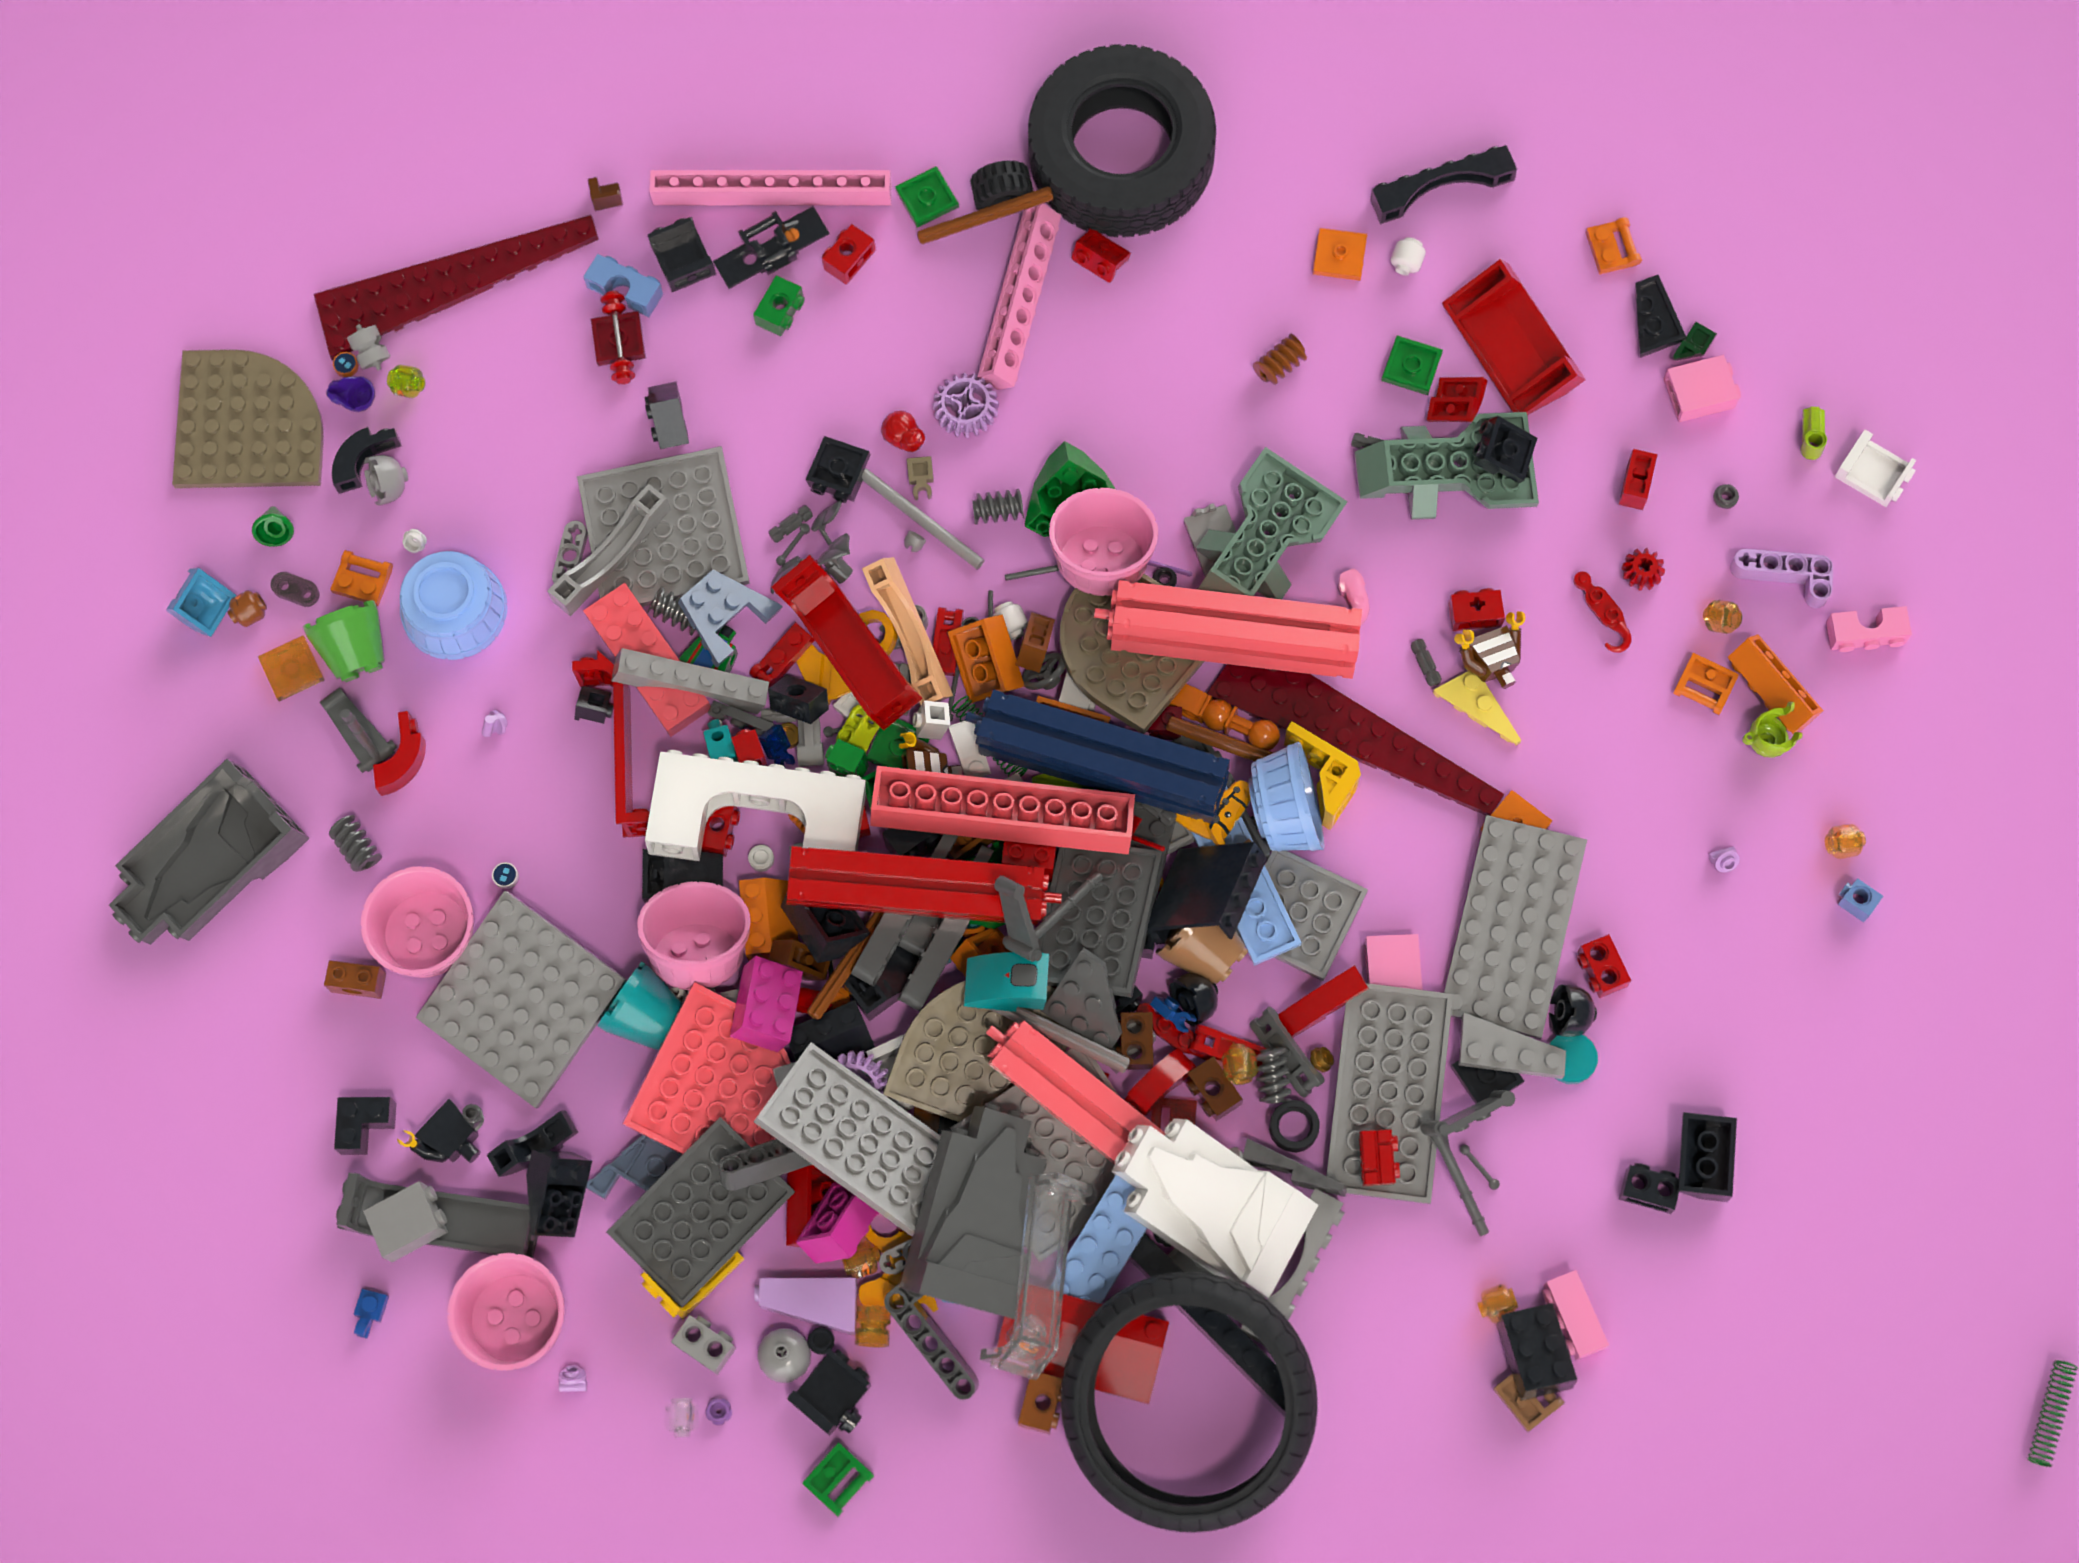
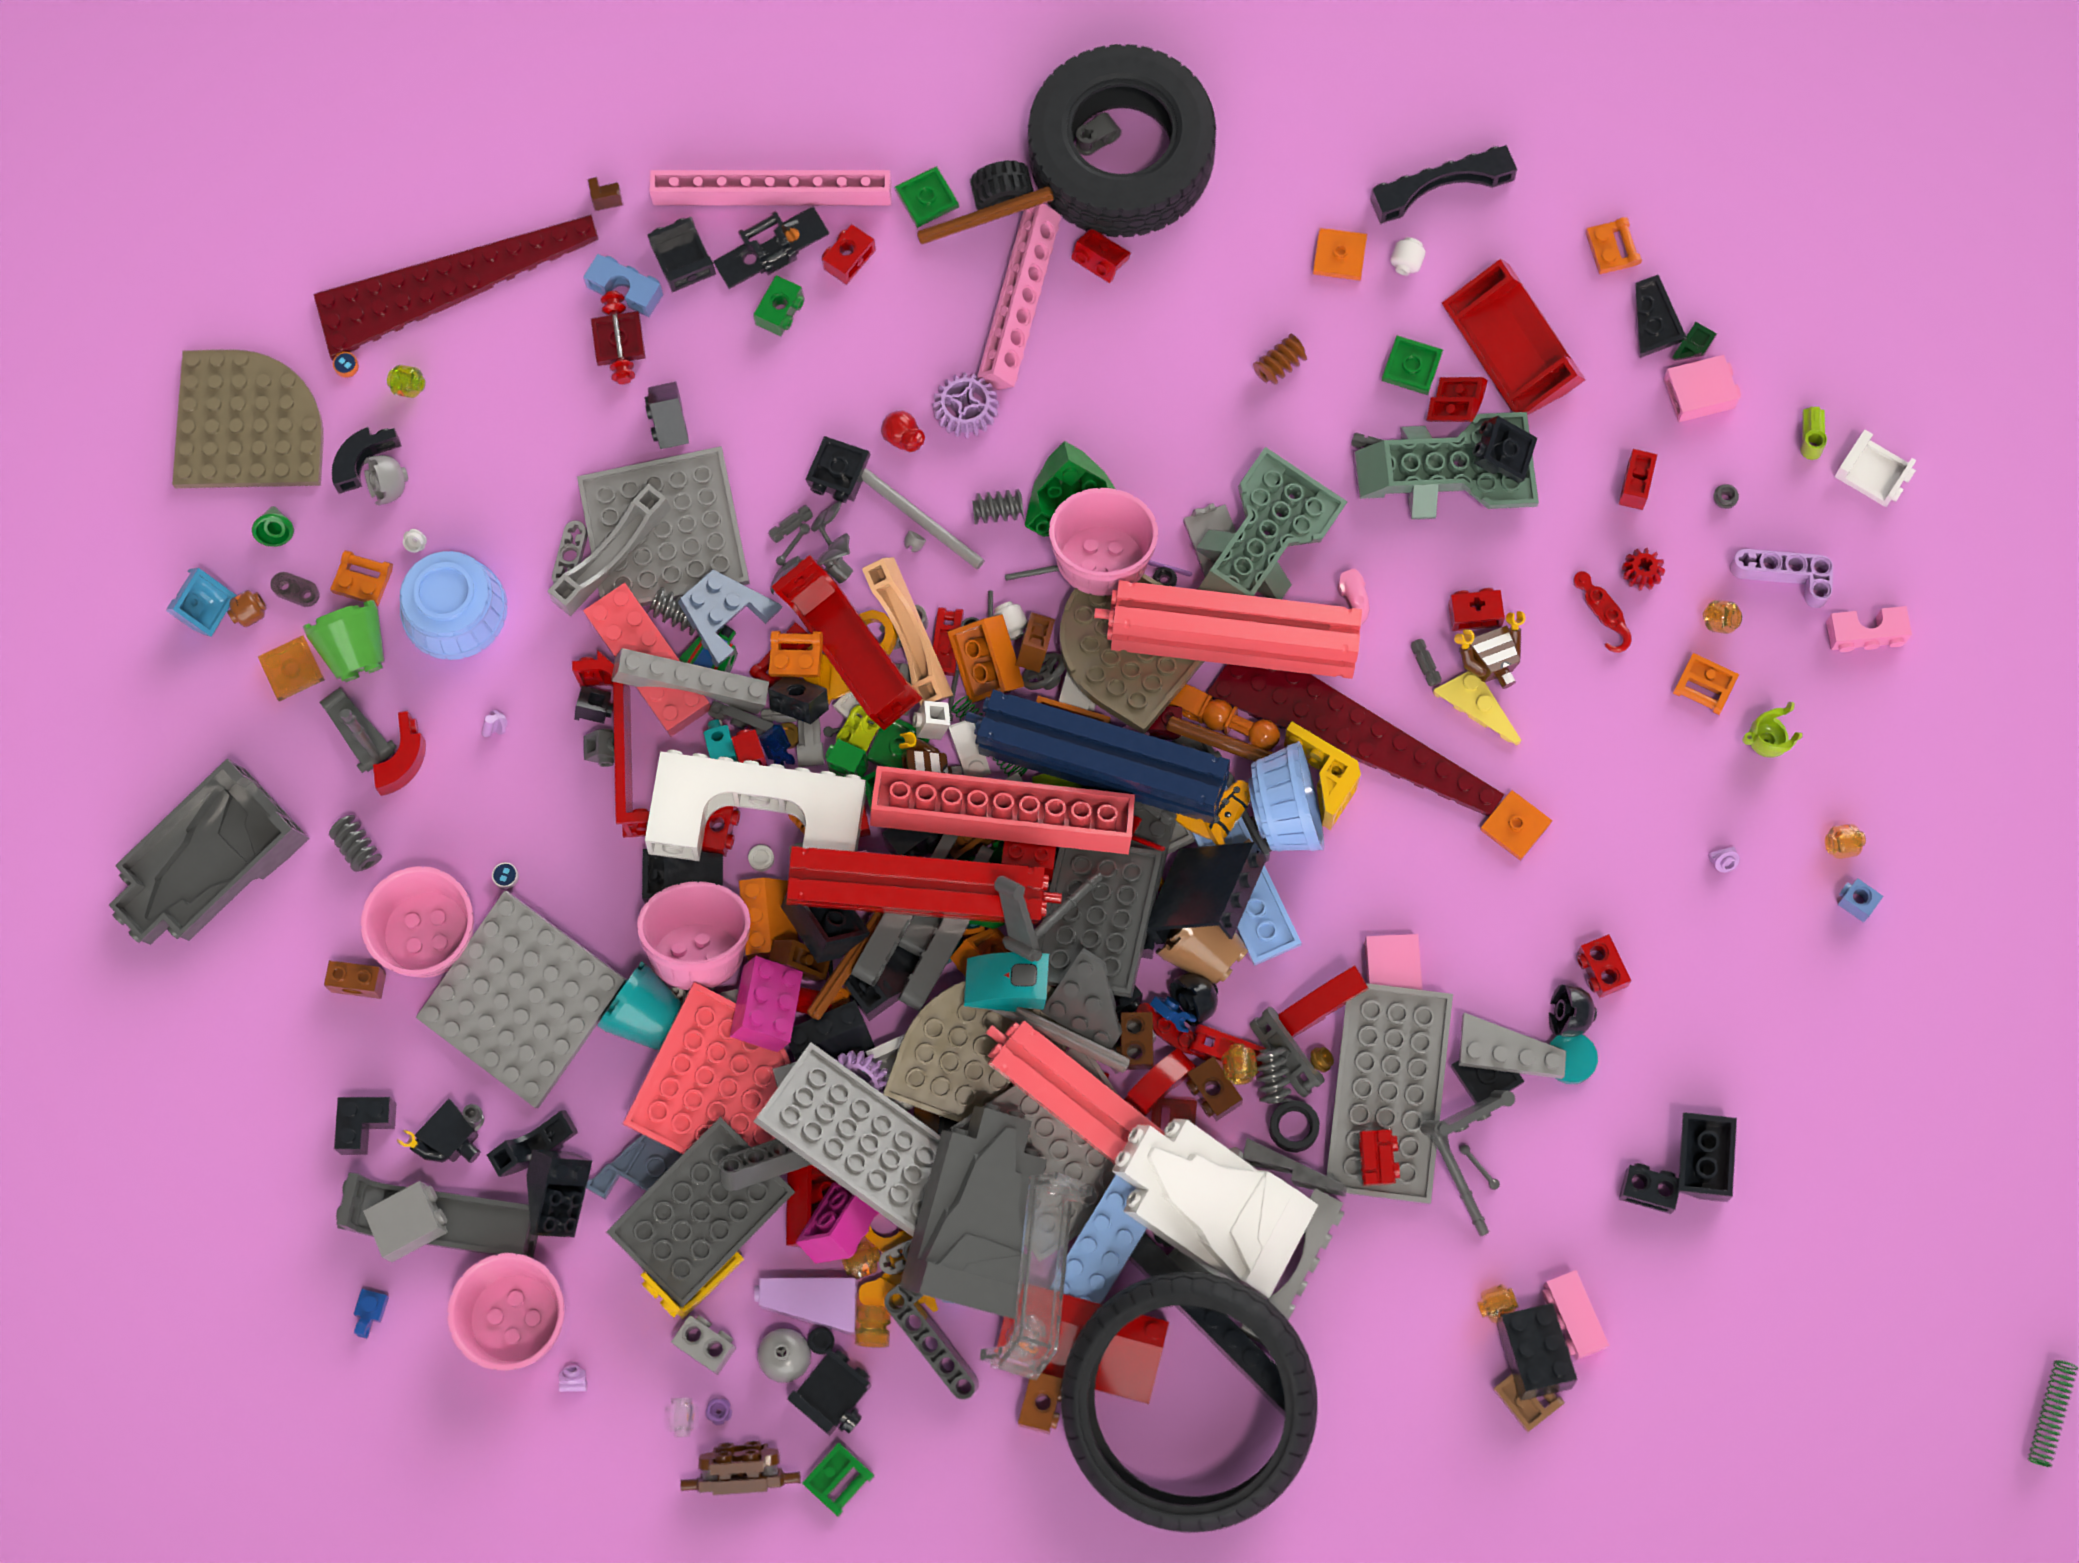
(352, 393): dark purple hair -> none
(367, 344): light grey wheel -> none
(600, 747): none -> dark grey brick
(740, 1470): none -> reddish brown piece
(795, 662): none -> orange plate
(920, 473): dark tan plate -> none
(1098, 133): none -> dark grey piece
(1318, 907): light grey plate -> none
(1514, 925): light grey plate -> none
(1774, 683): orange brick -> none

